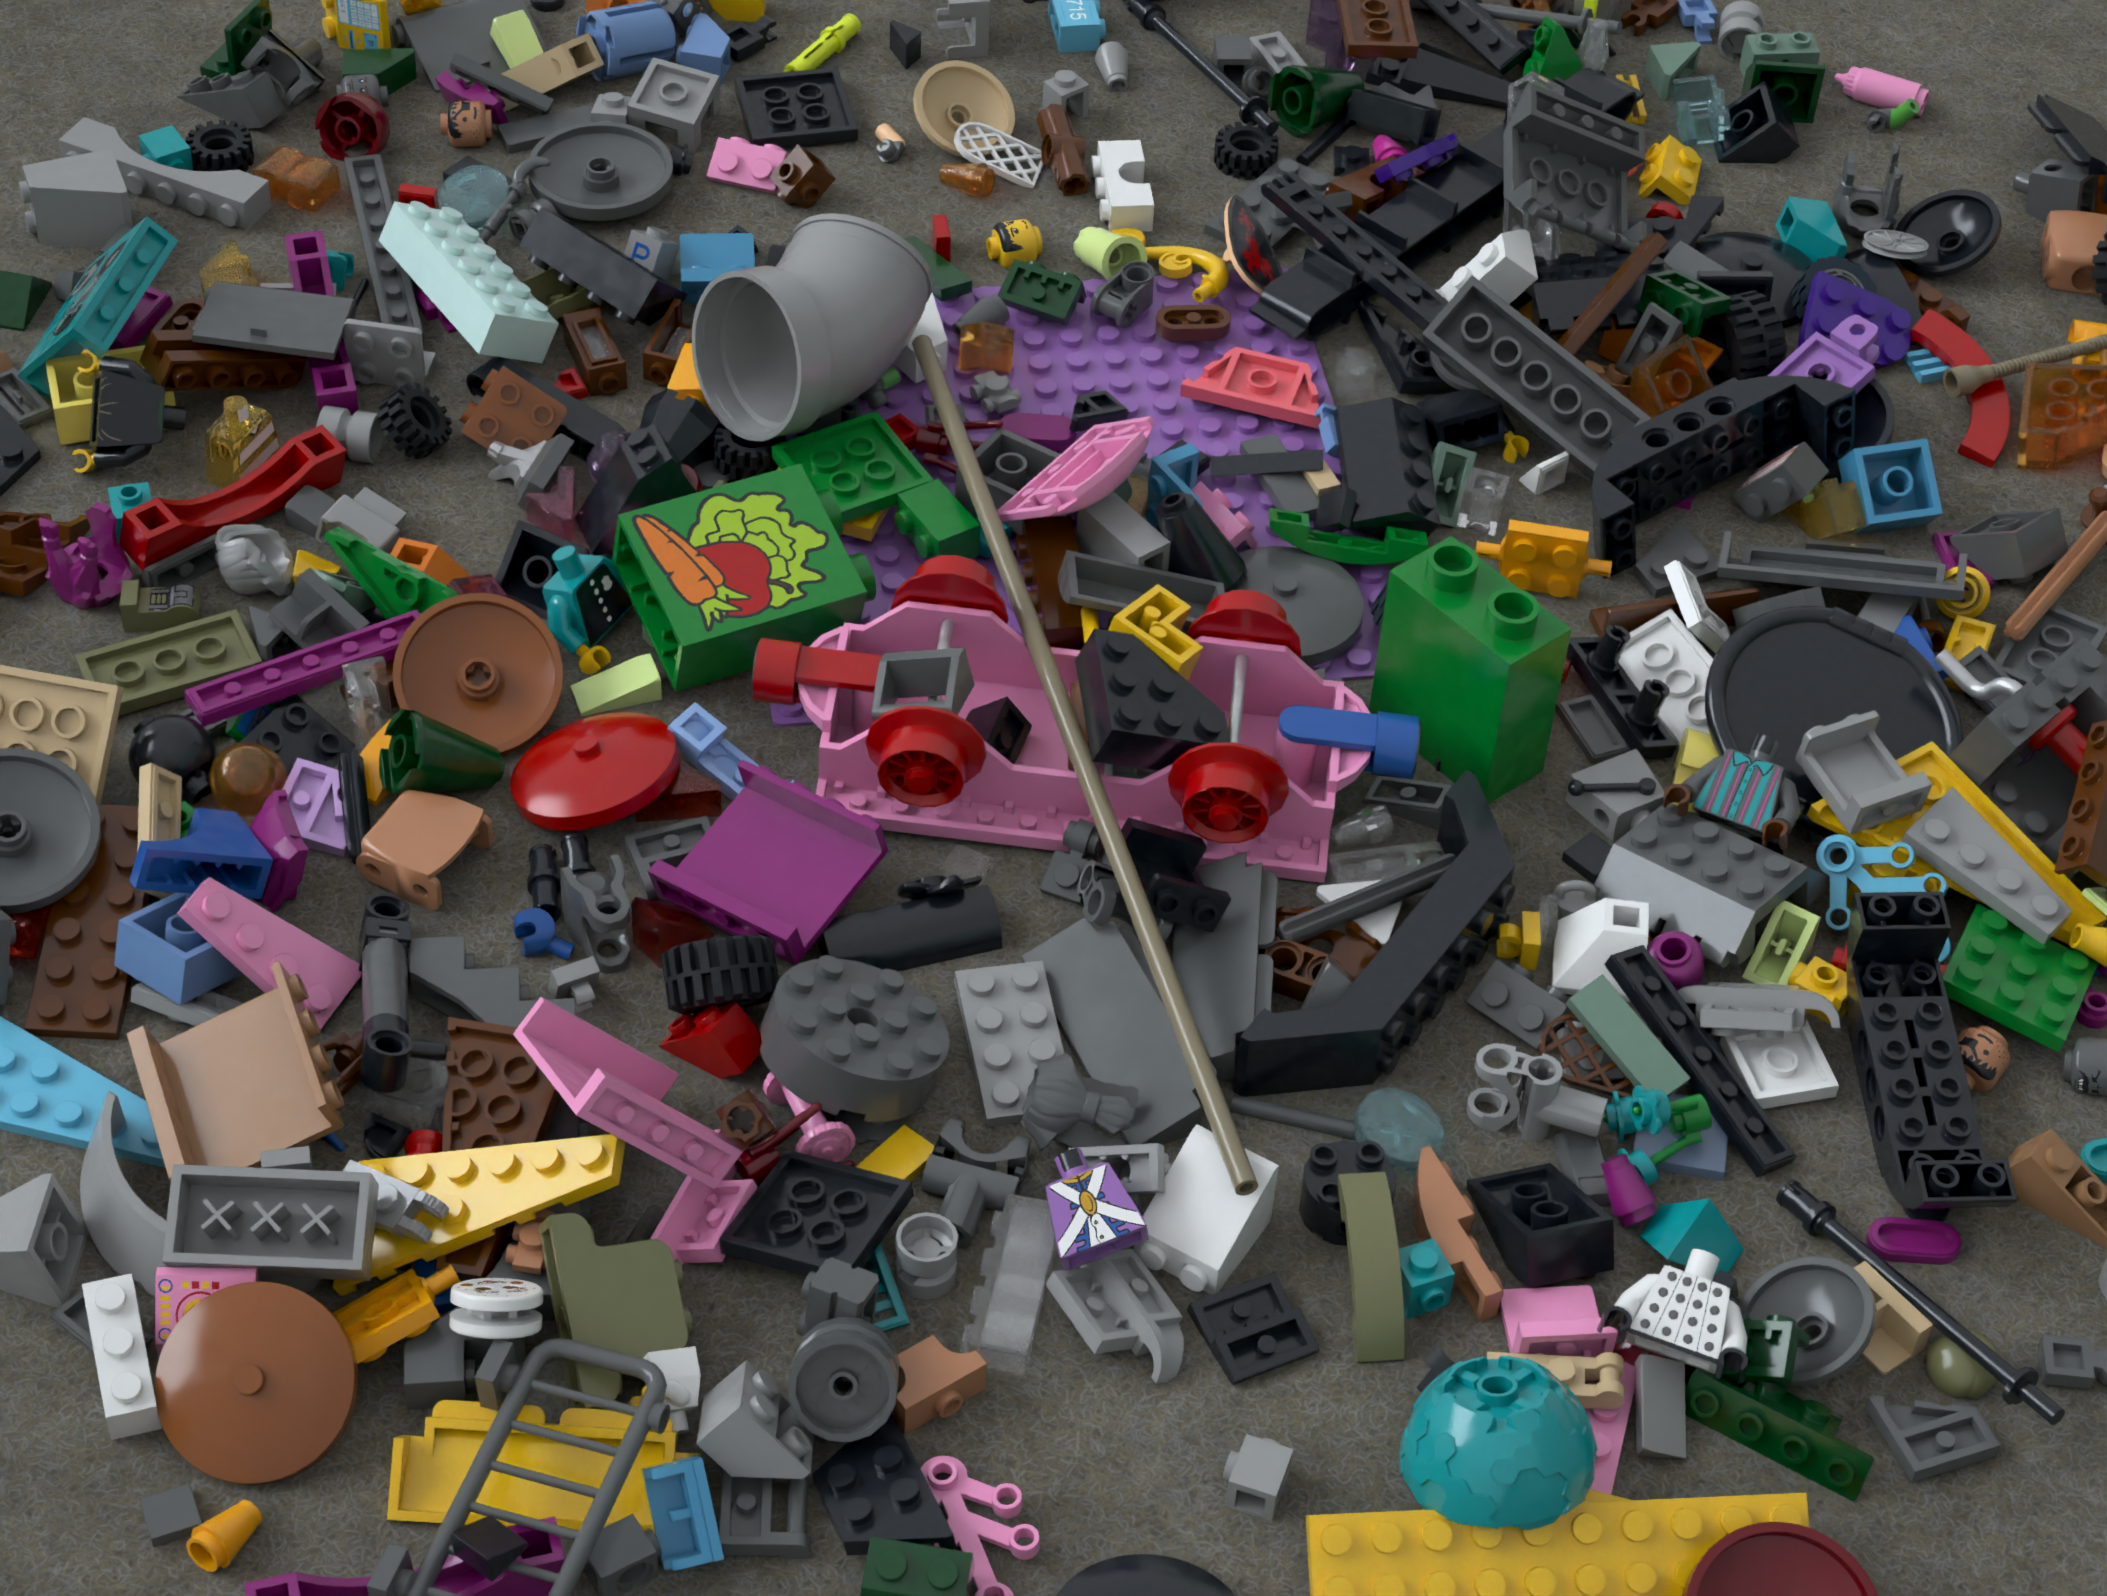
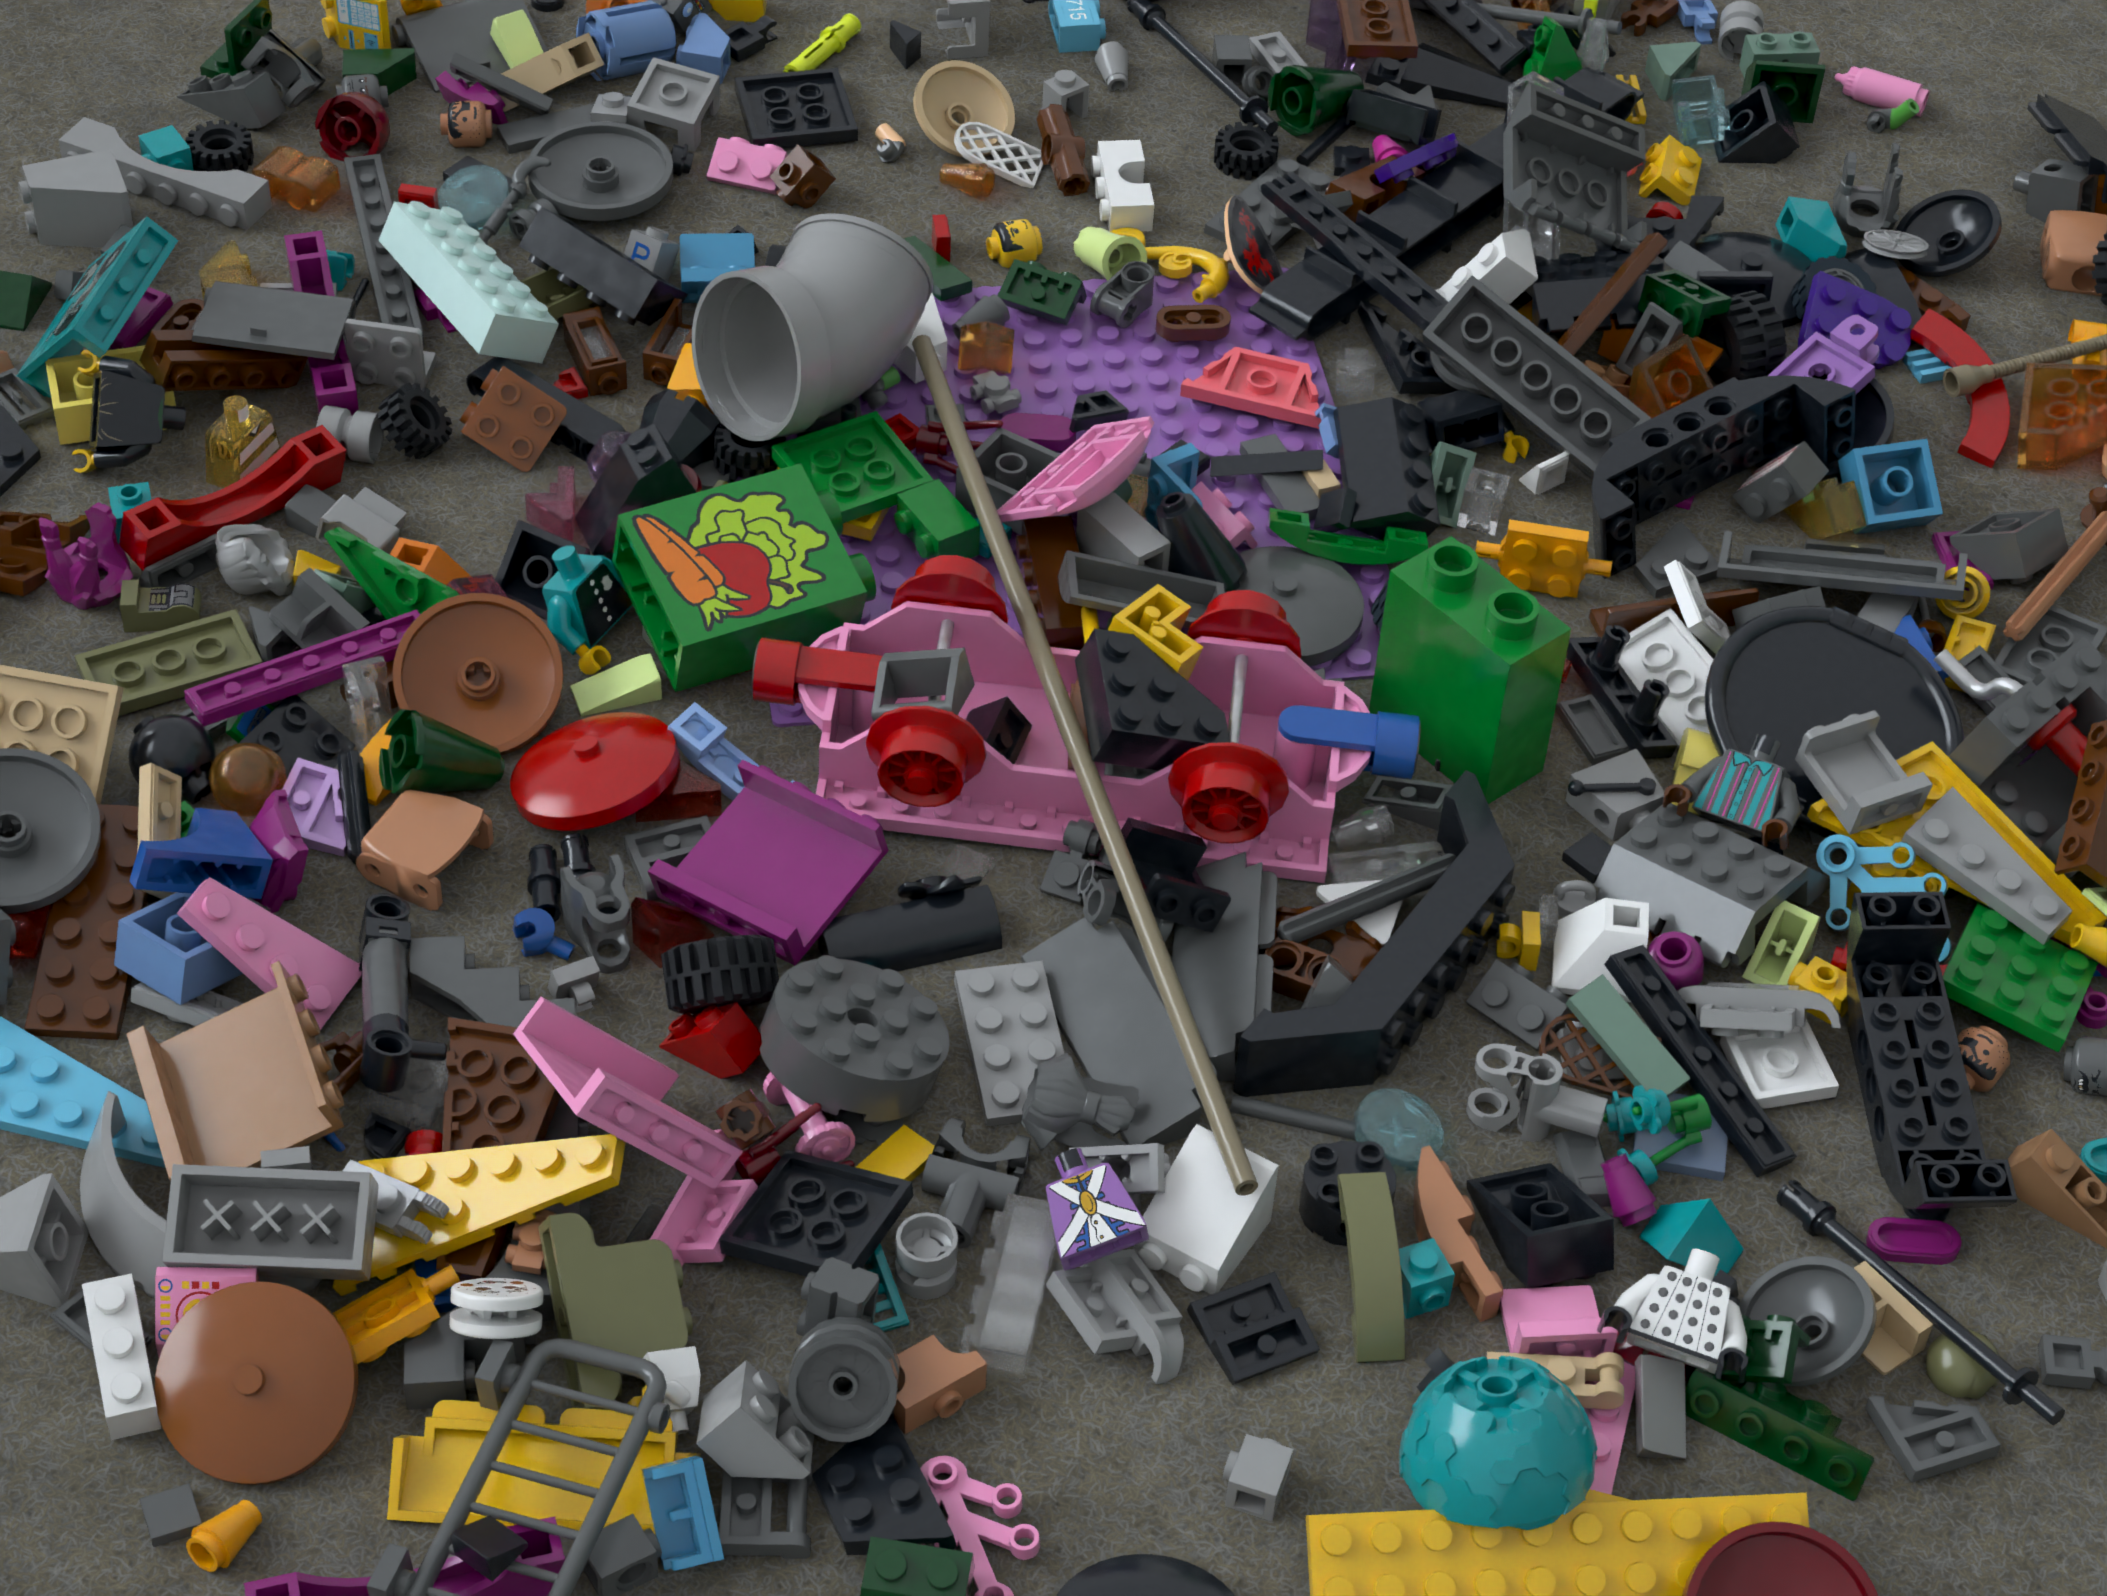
(529, 468): piece -> none

